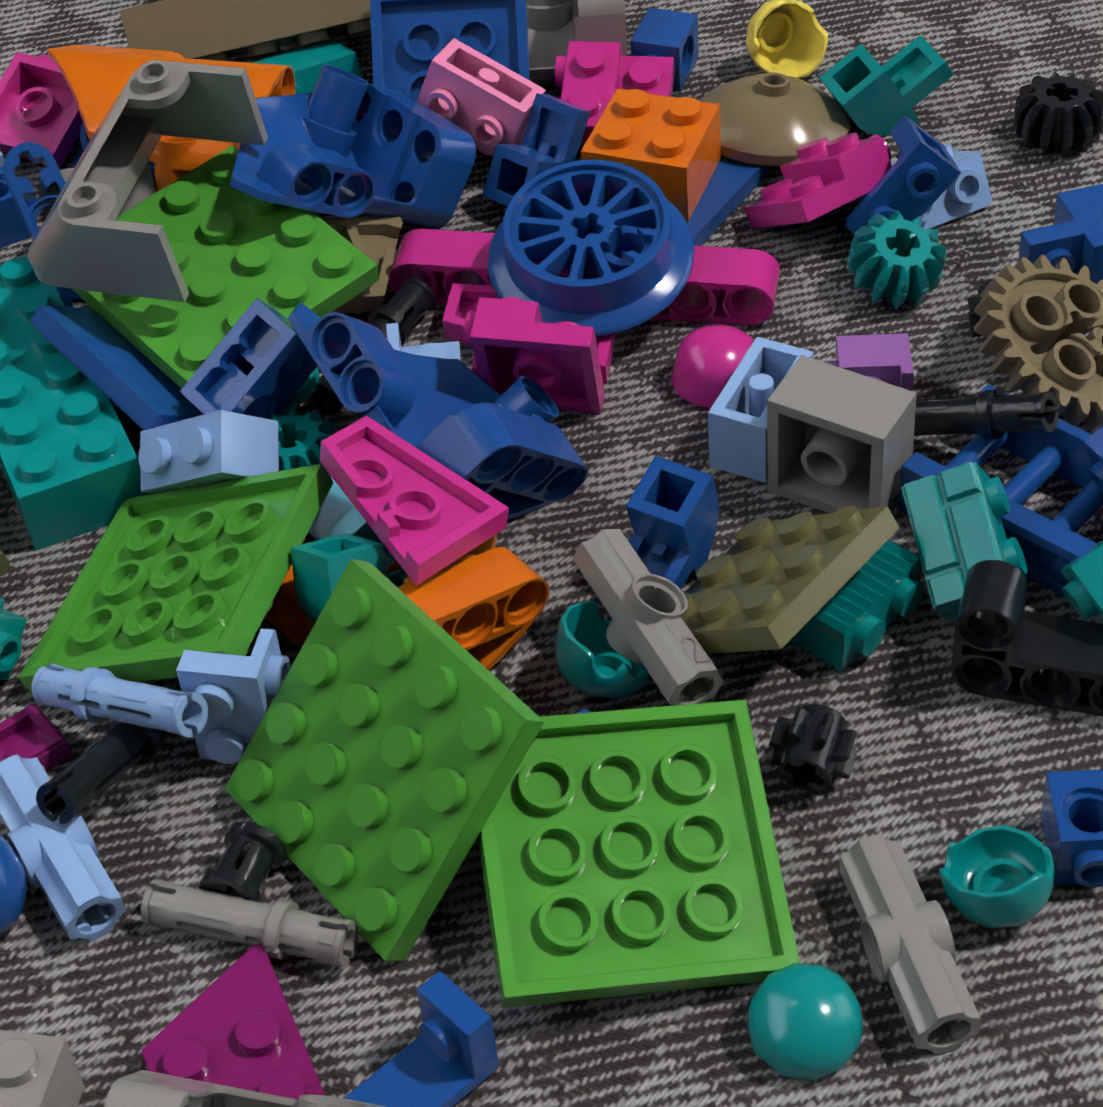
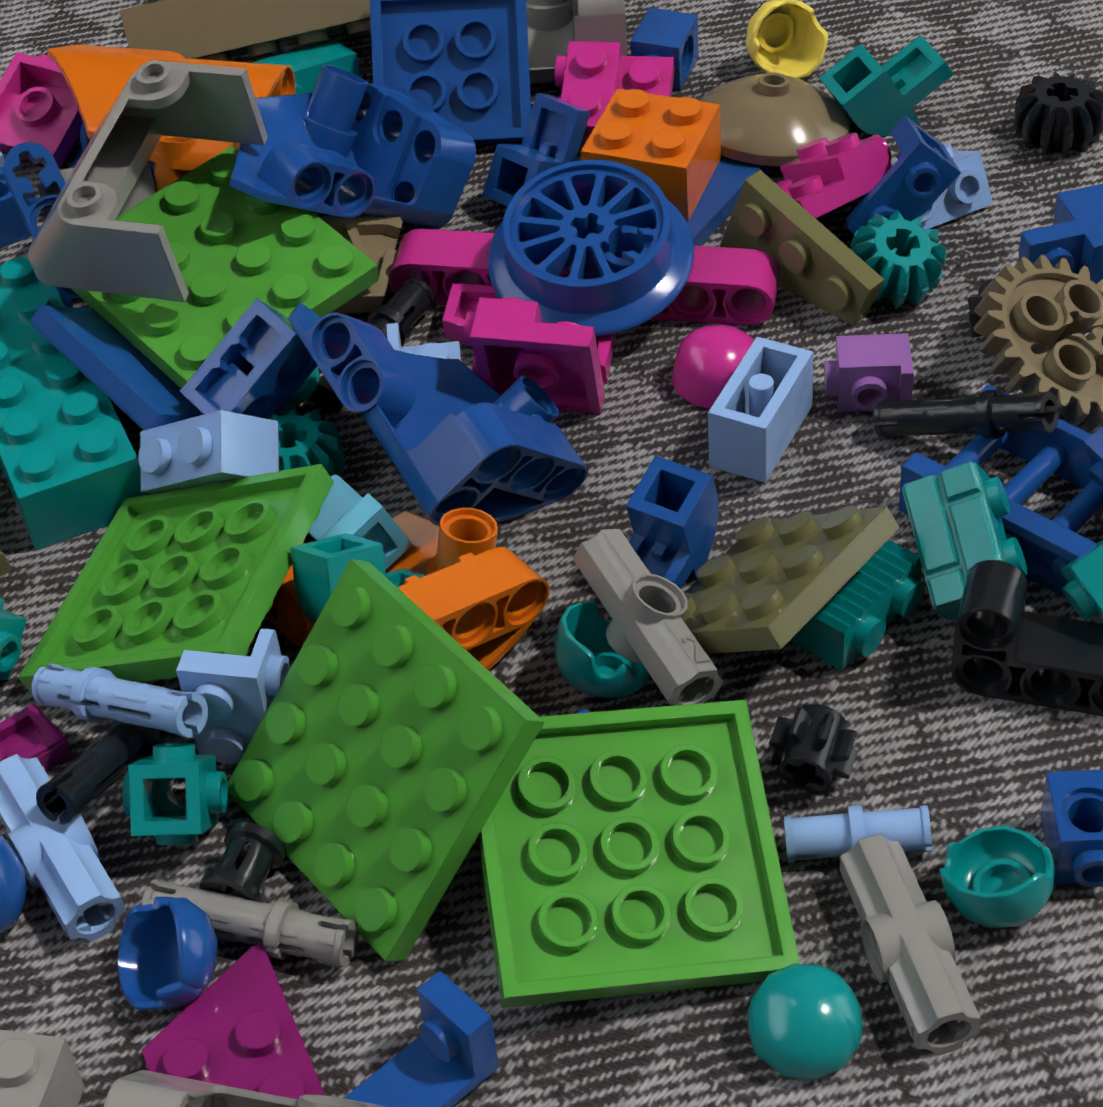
(155, 808): none -> teal brick
(166, 954): none -> blue hair
(410, 499): dark pink wing -> none
(479, 96): bright pink brick -> none
(808, 254): none -> olive wing
(837, 833): none -> light blue pin
(838, 437): light grey brick -> none

